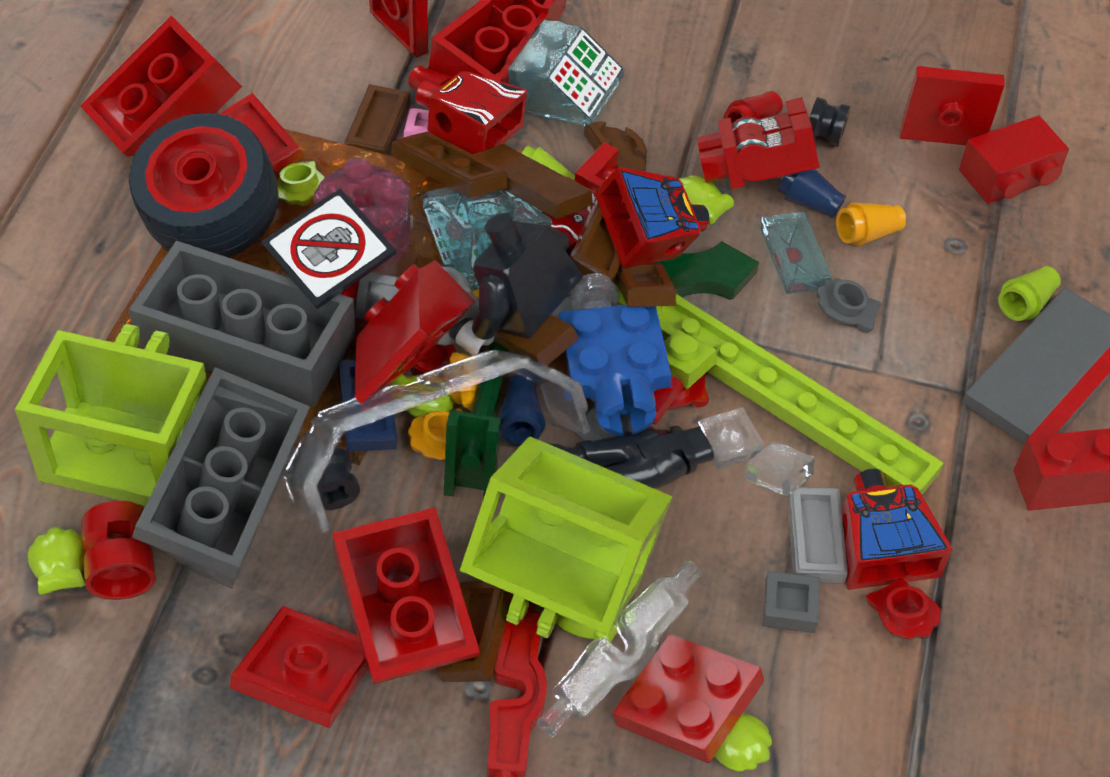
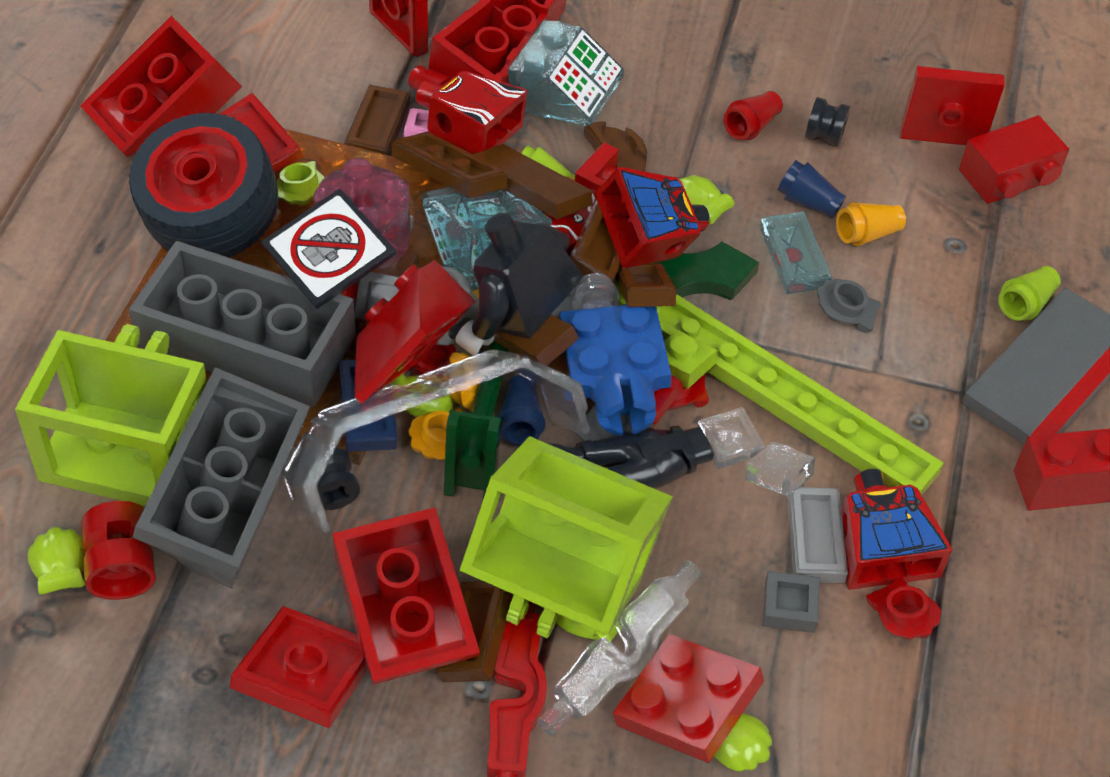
(760, 147): red hips -> none

